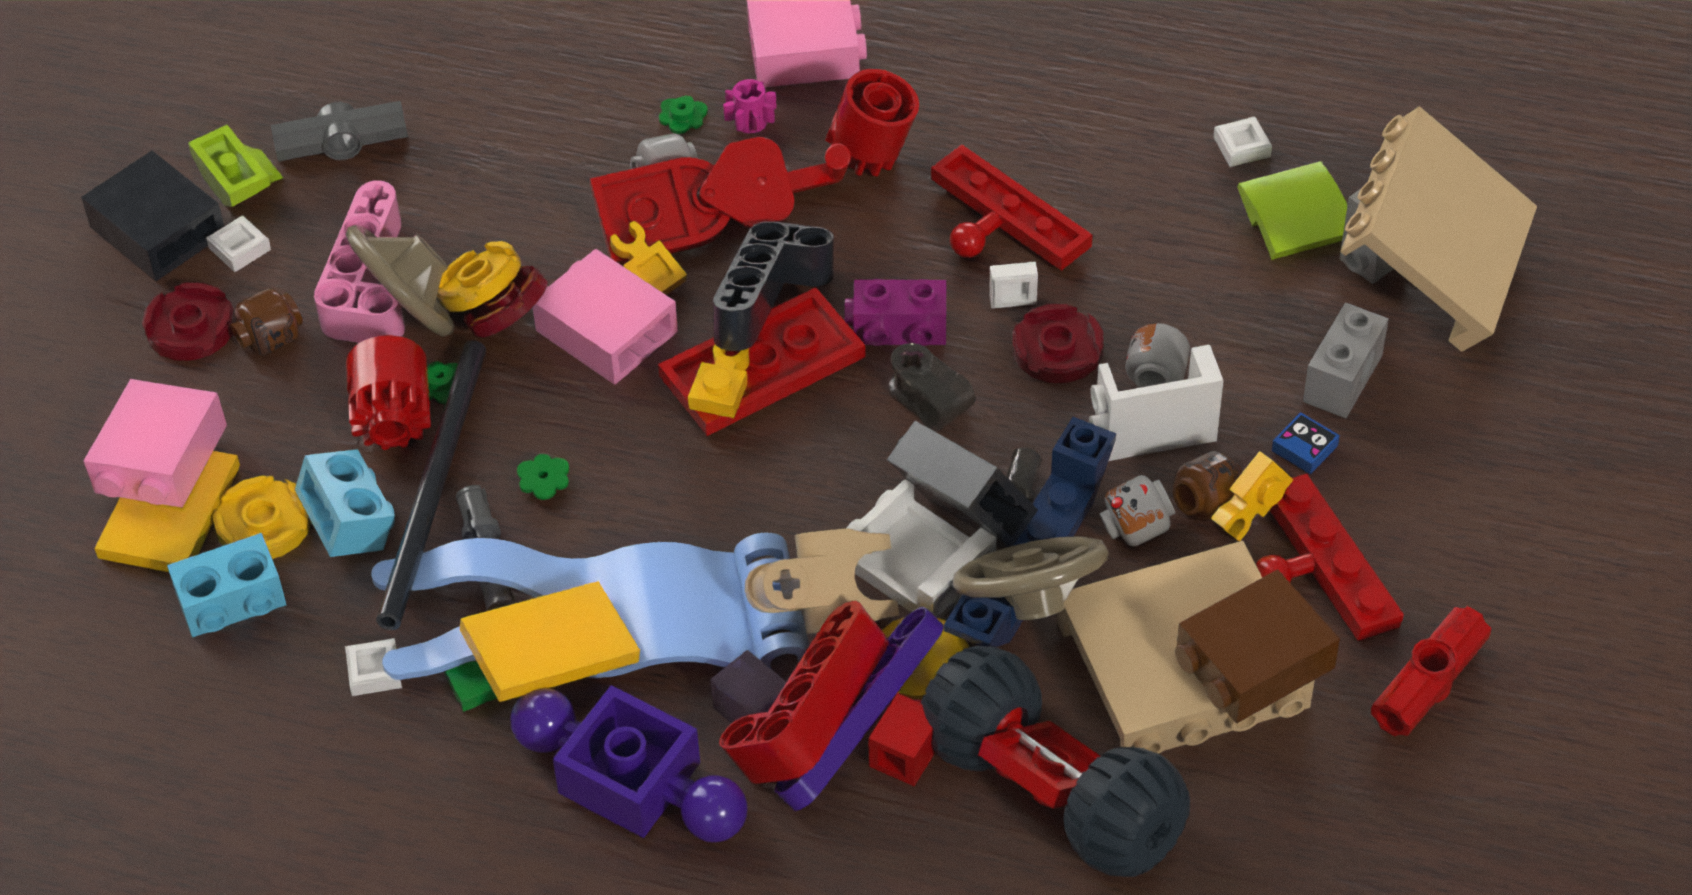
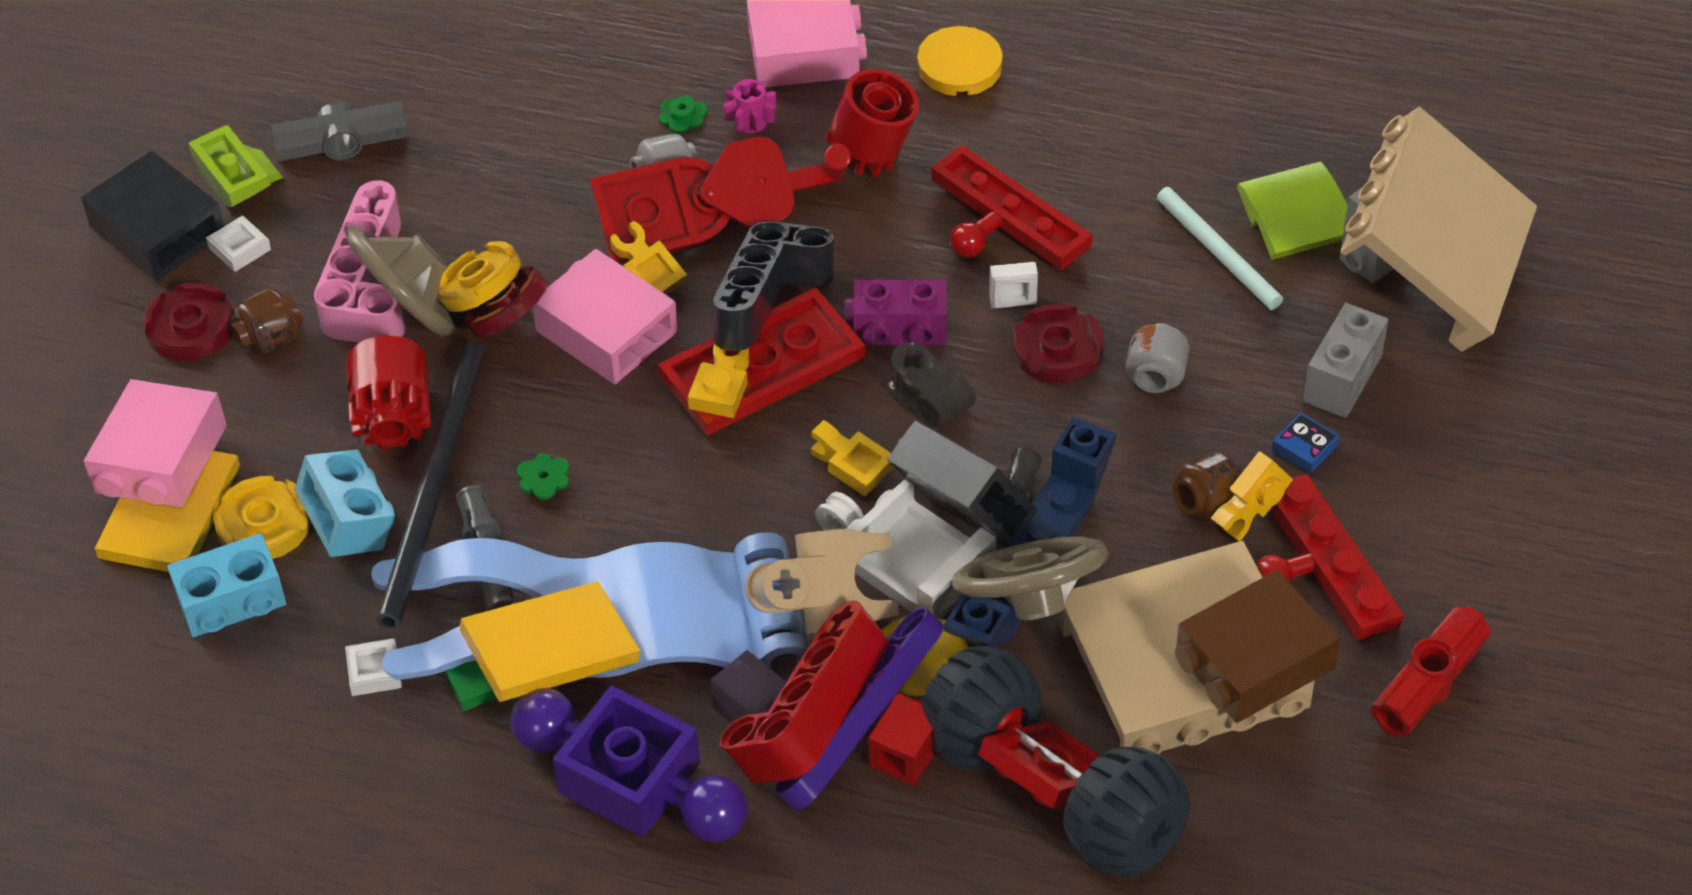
(440, 380): green plant -> none
(837, 512): none -> white bush
(853, 461): none -> yellow plate
(959, 60): none -> yellow tile
(1137, 510): light grey head -> none
(1161, 414): white panel -> none
(1220, 248): none -> light aqua bar
(1242, 141): white tile -> none

